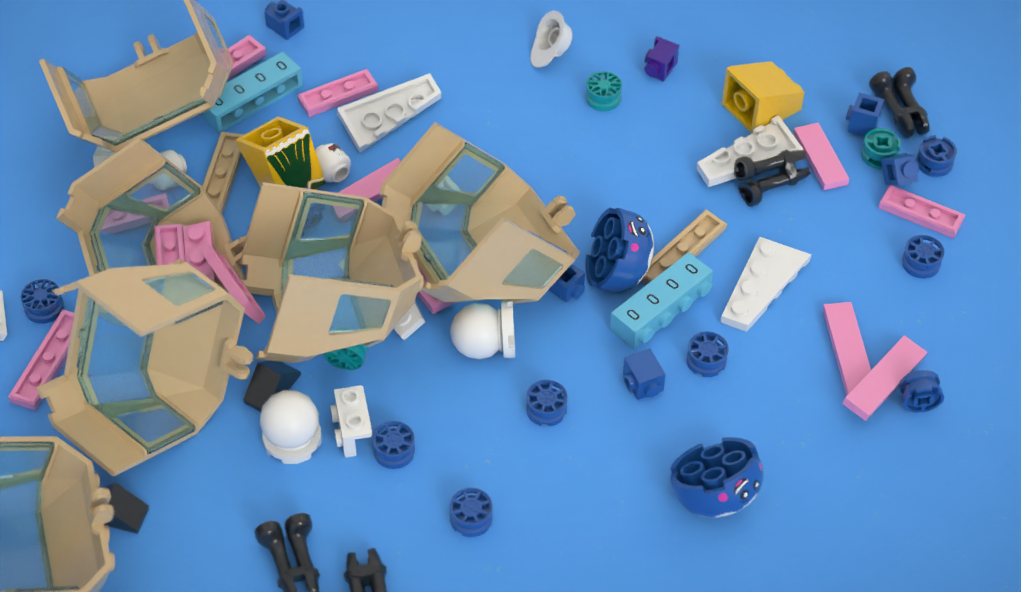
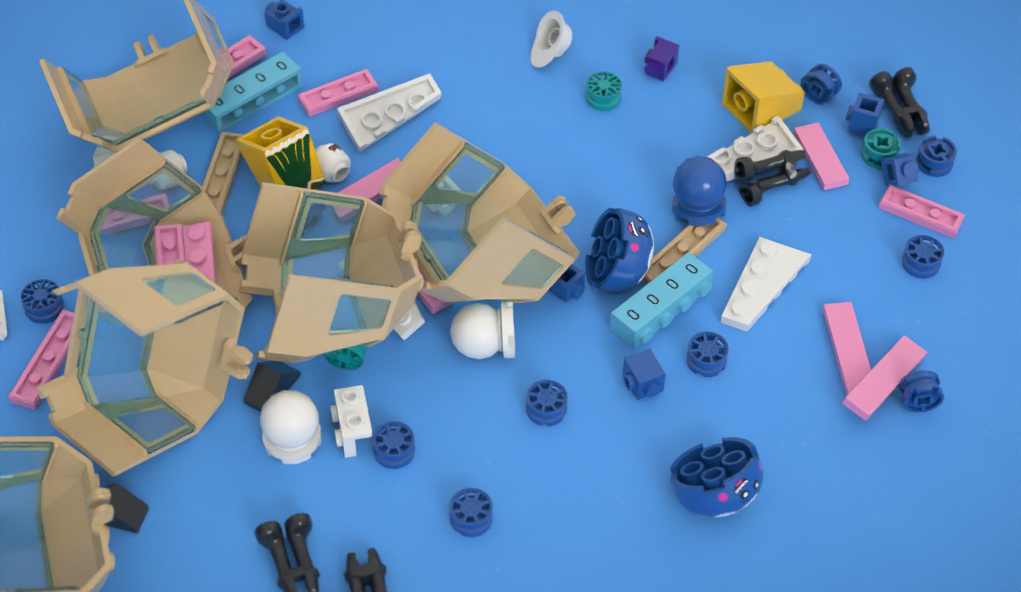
(233, 283): bright pink tile -> none
(699, 191): none -> blue tile
(819, 85): none -> blue wheel

